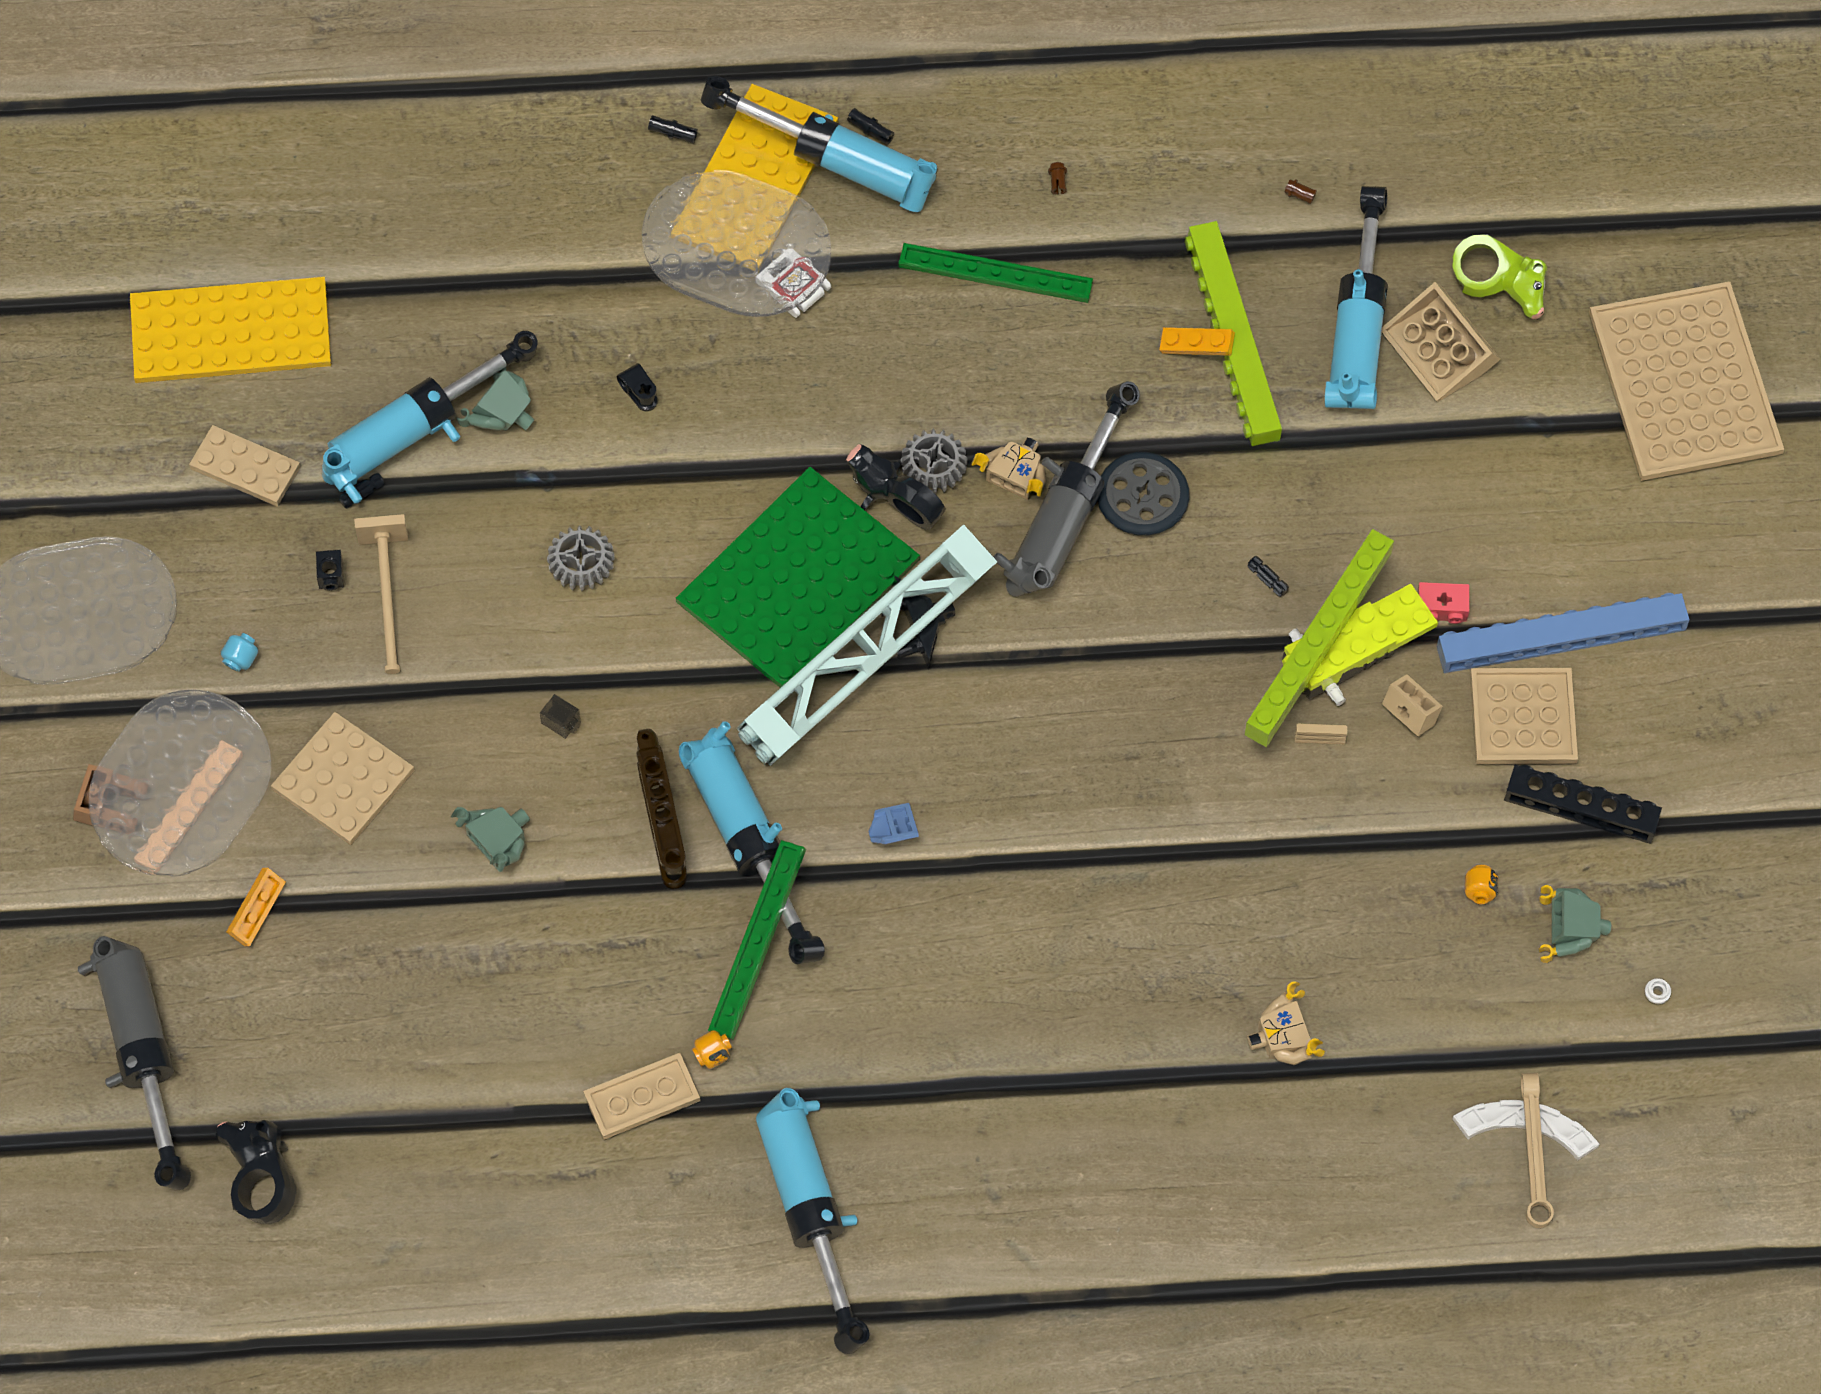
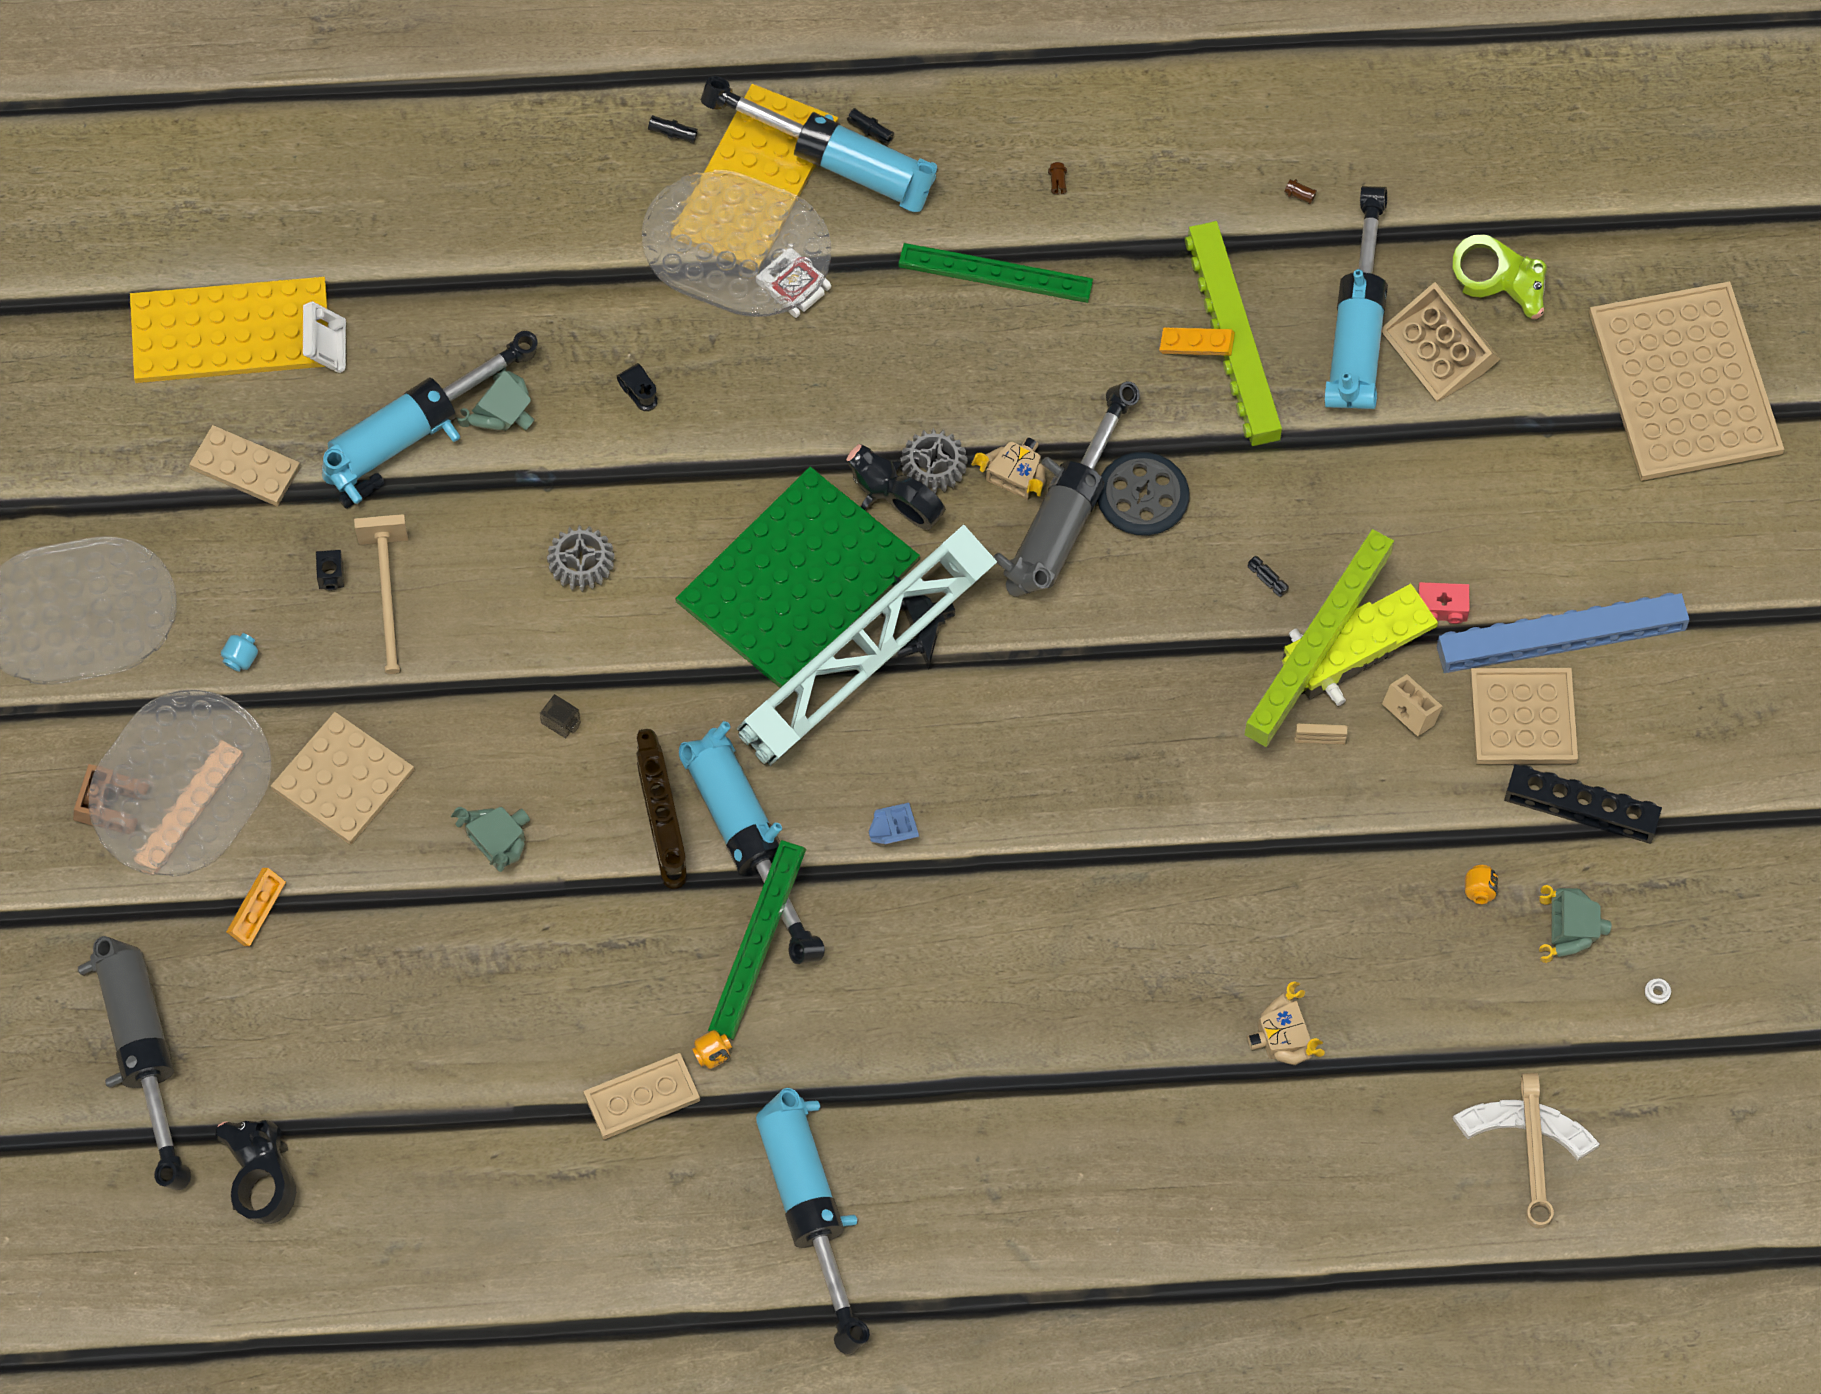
(324, 343): none -> white container

